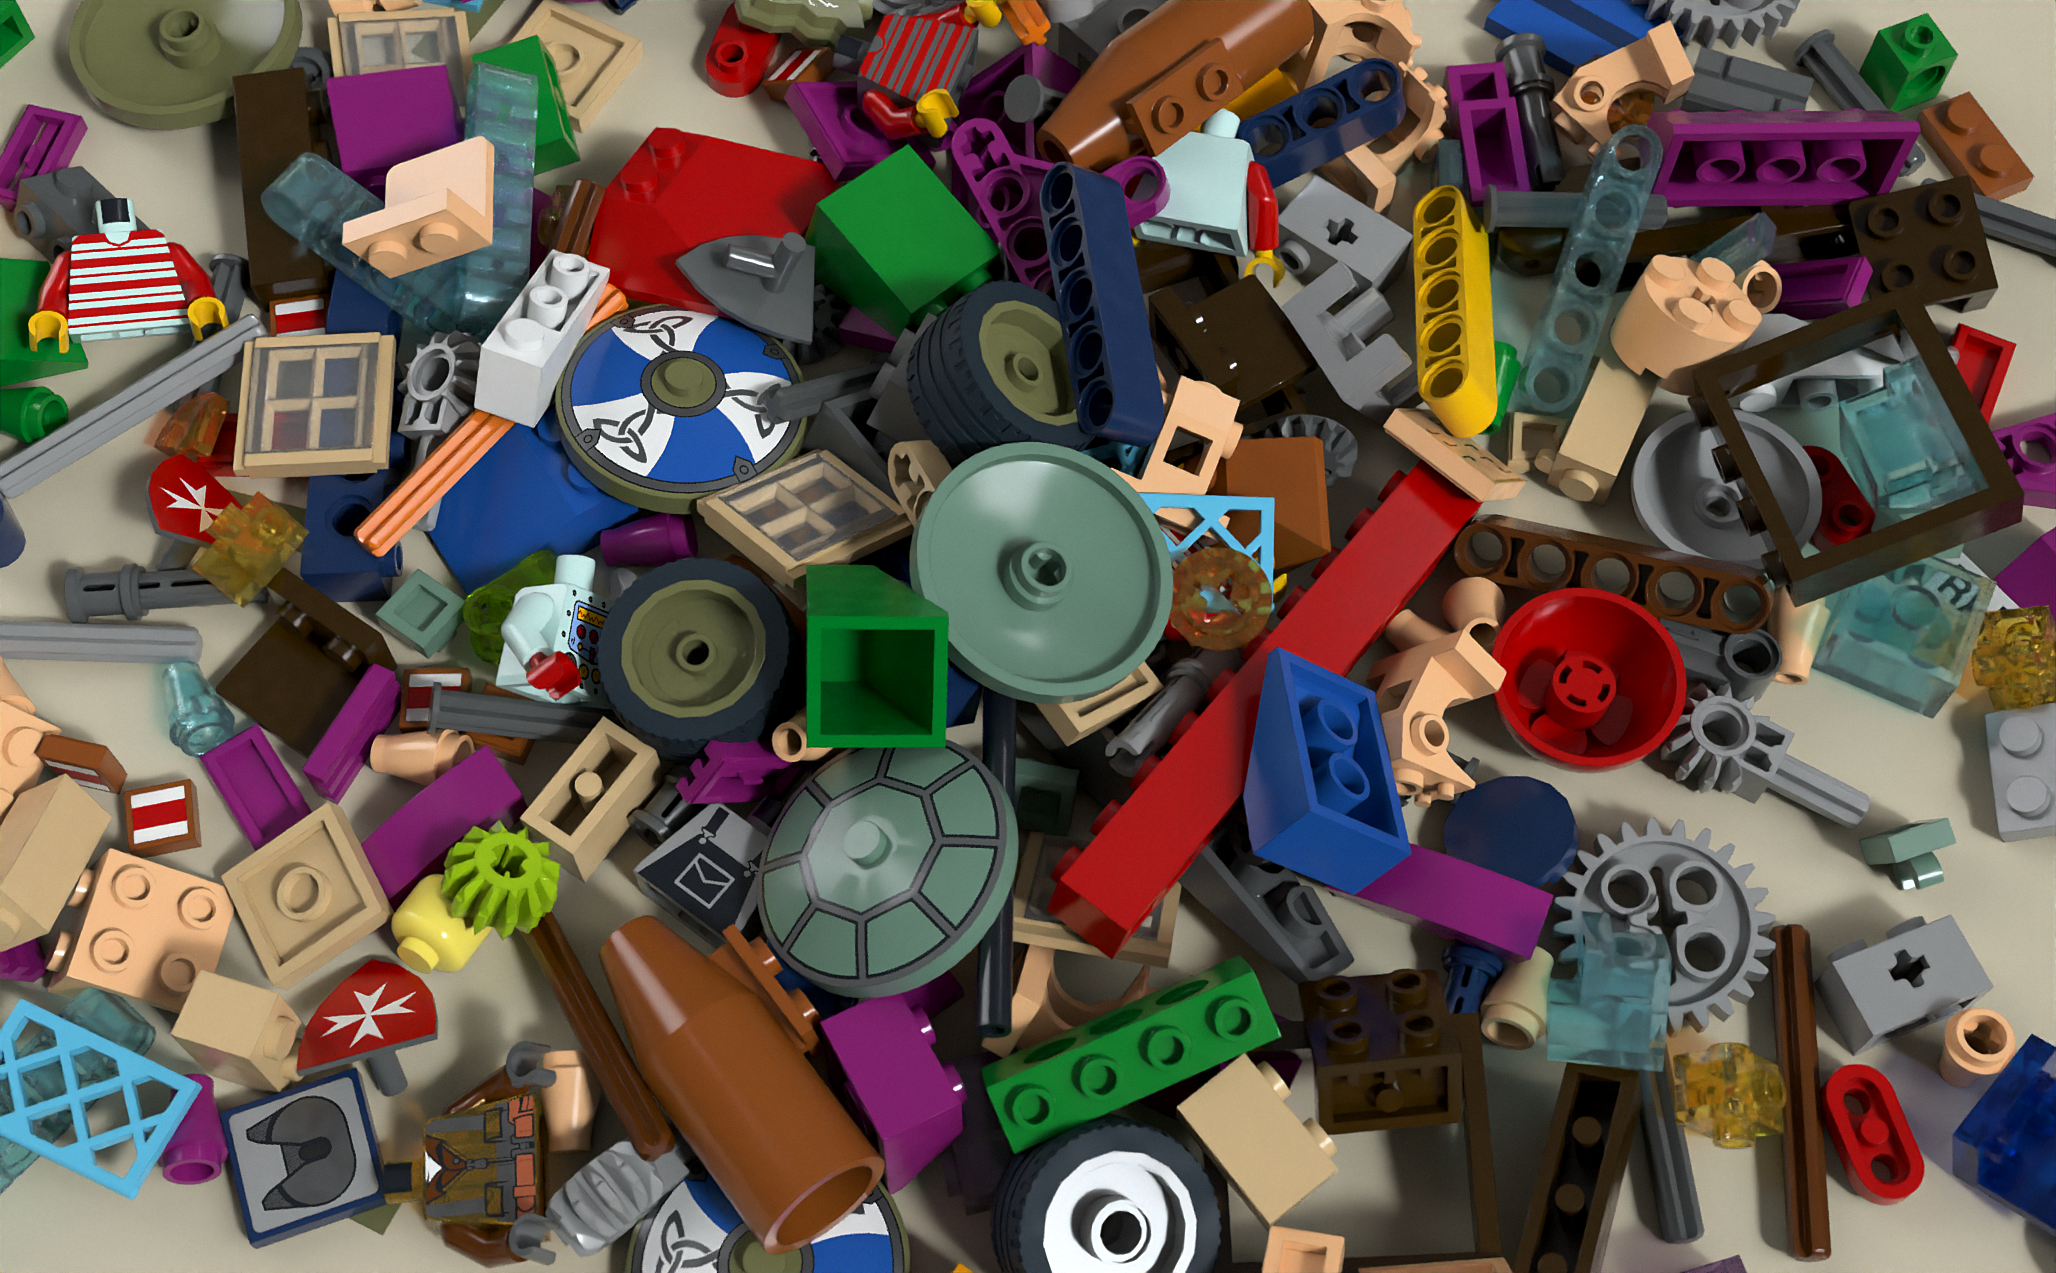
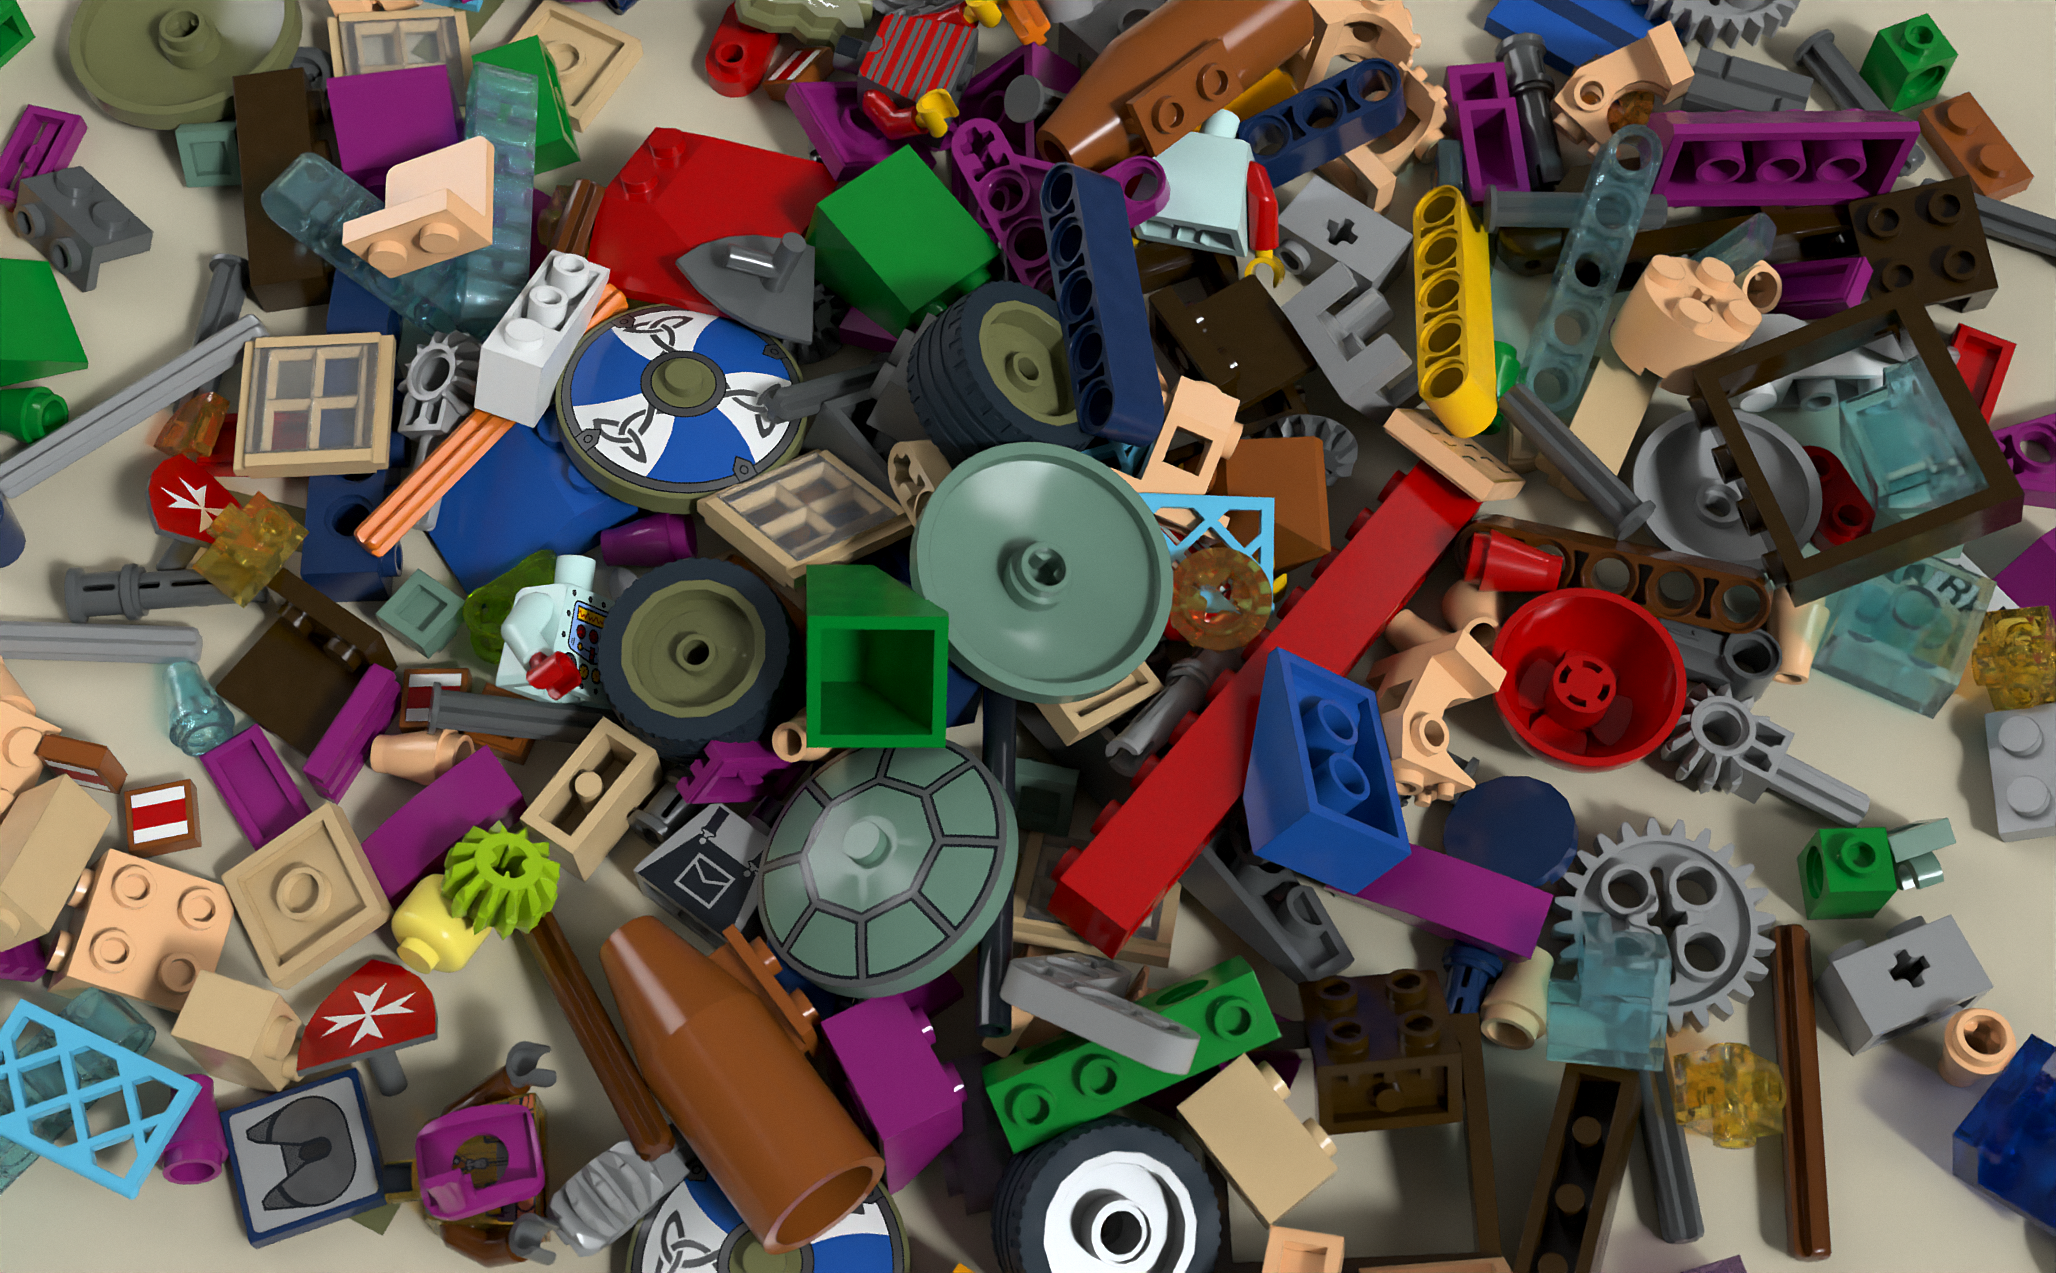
(123, 286): torso -> none
(209, 154): none -> sand green tile
(299, 315): tile -> none
(450, 1192): none -> magenta piece
(571, 1102): light nougat cone -> none
(1088, 999): none -> light grey beam
(1509, 565): none -> red cone
(1575, 461): none -> dark grey axle
(1846, 873): none -> green brick
(1874, 1136): red plate -> none

